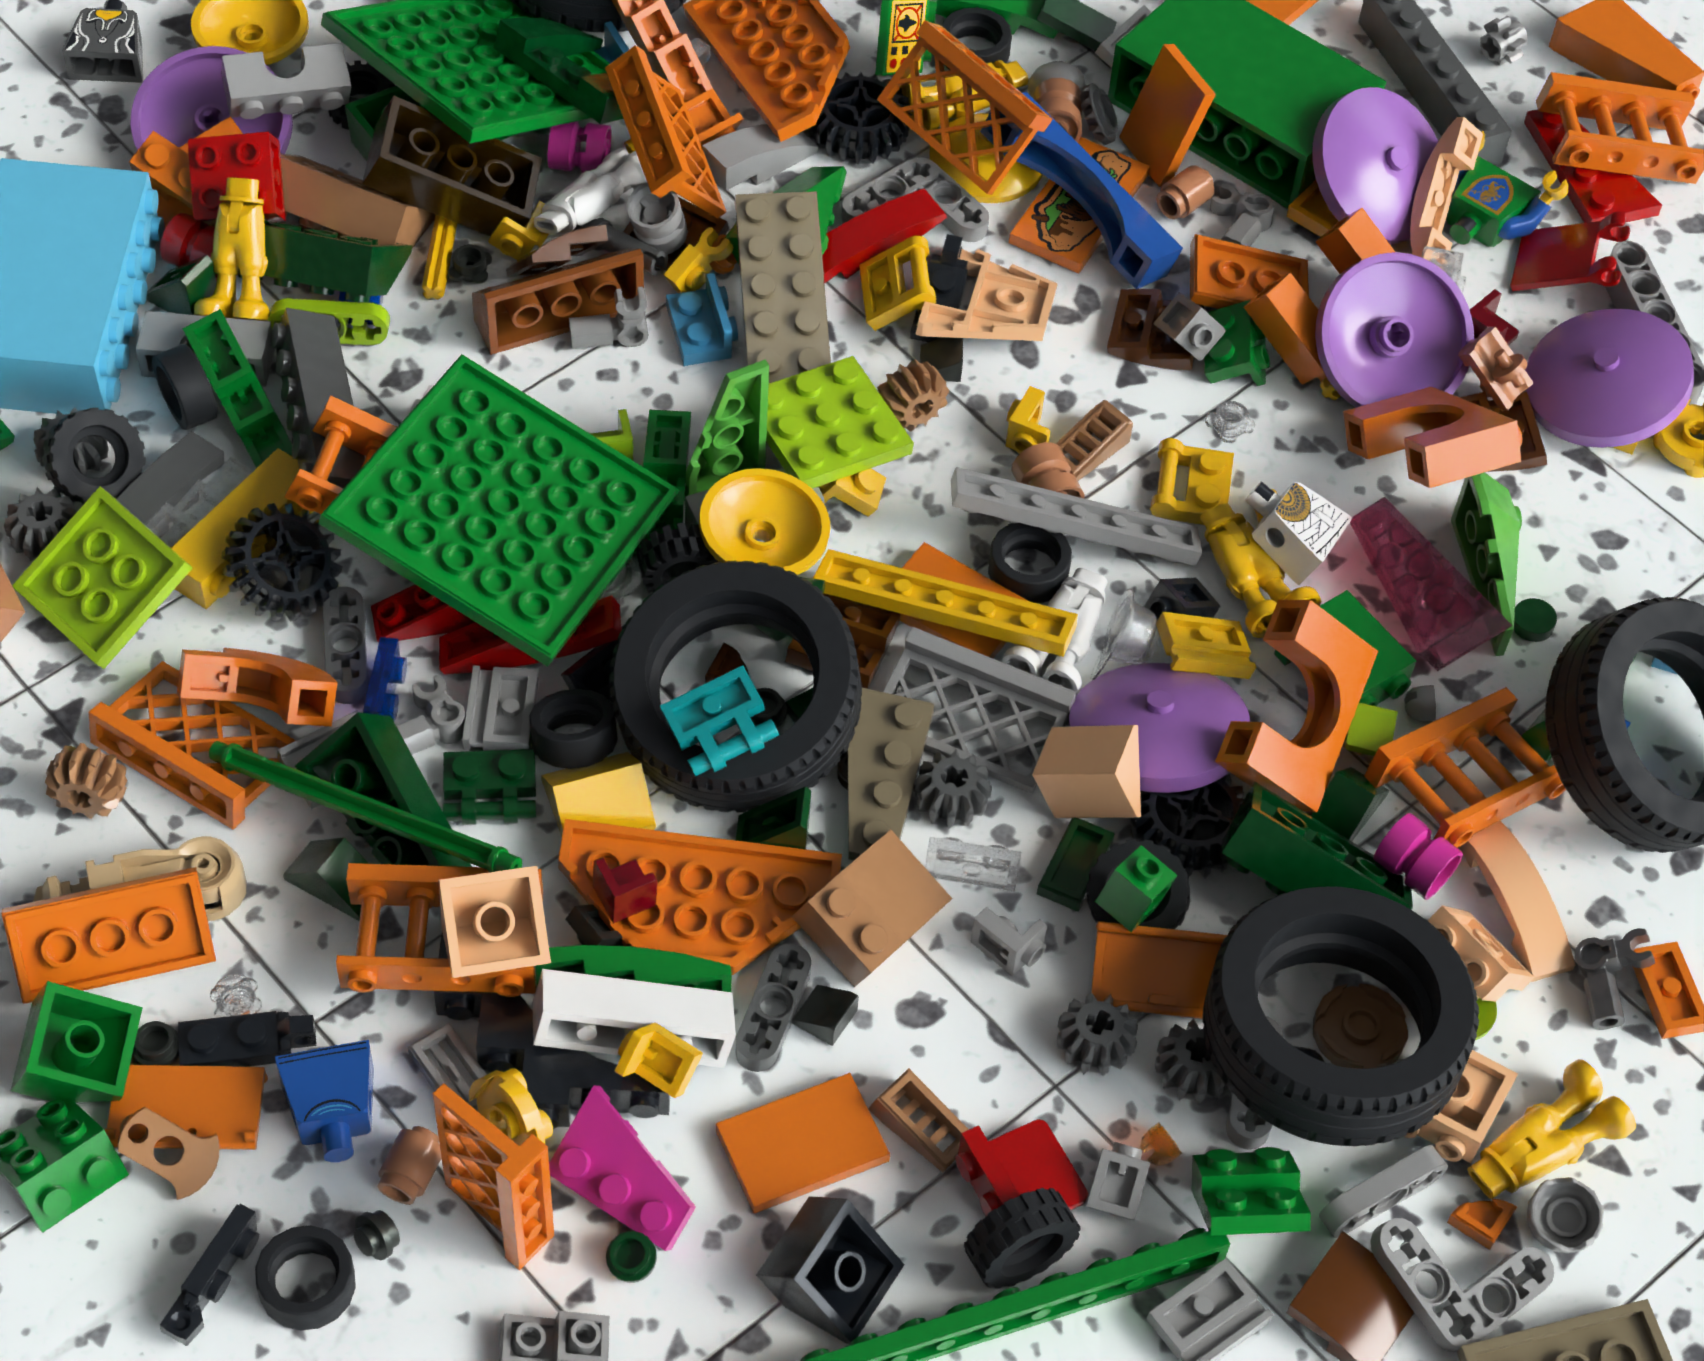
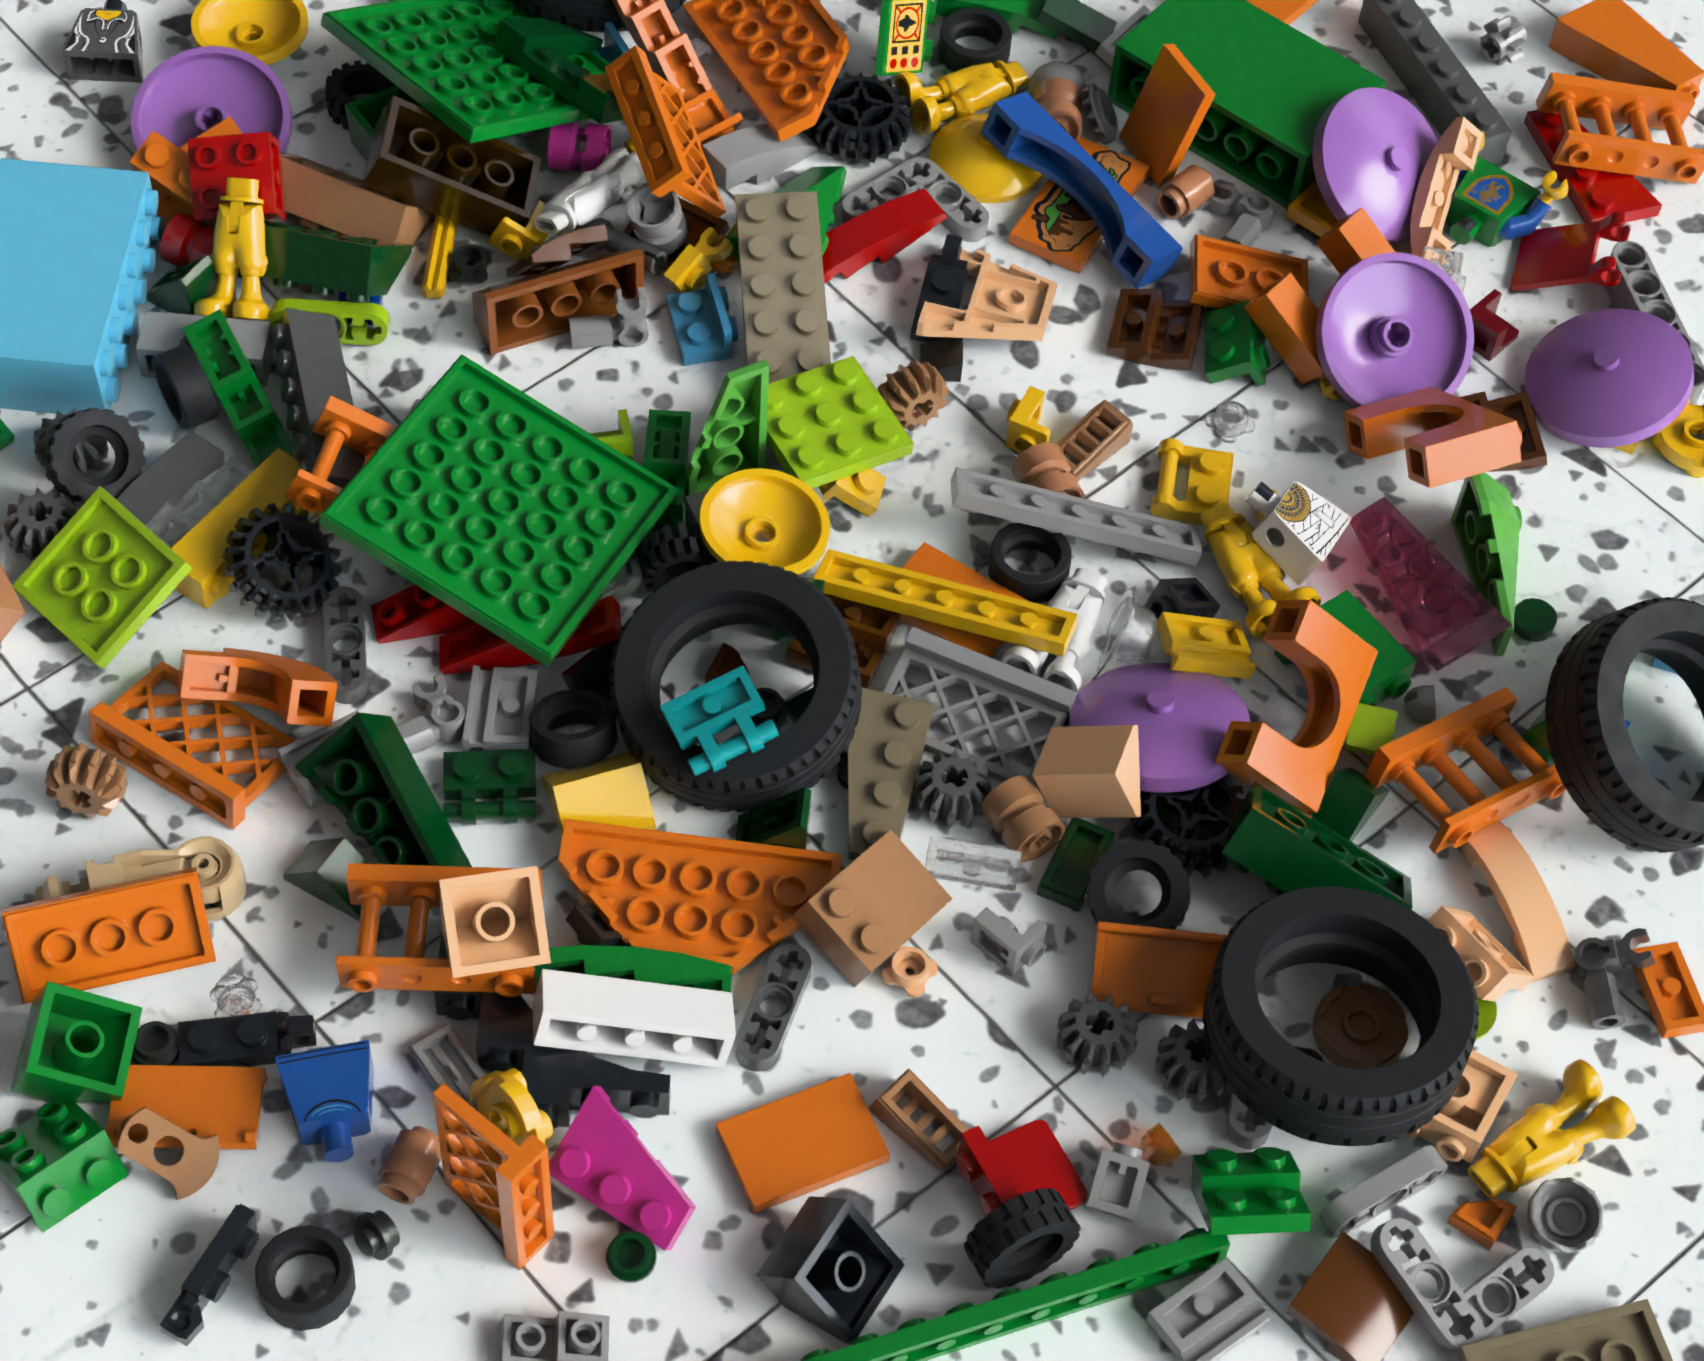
(256, 91): light grey arch -> none
(387, 672): clear blue plate -> none
(479, 853): green piece -> none
(624, 889): dark red panel -> none
(658, 1058): yellow bracket -> none
(827, 1013): pearl dark grey slope -> none
(885, 286): yellow plate -> none
(912, 959): none -> light nougat plate
(982, 79): orange fence -> none
(1019, 814): none -> medium nougat wheel
(1136, 888): green brick -> none
(1190, 326): light grey bracket -> none
(1411, 851): dark pink wheel -> none
(1497, 367): nougat hips -> none

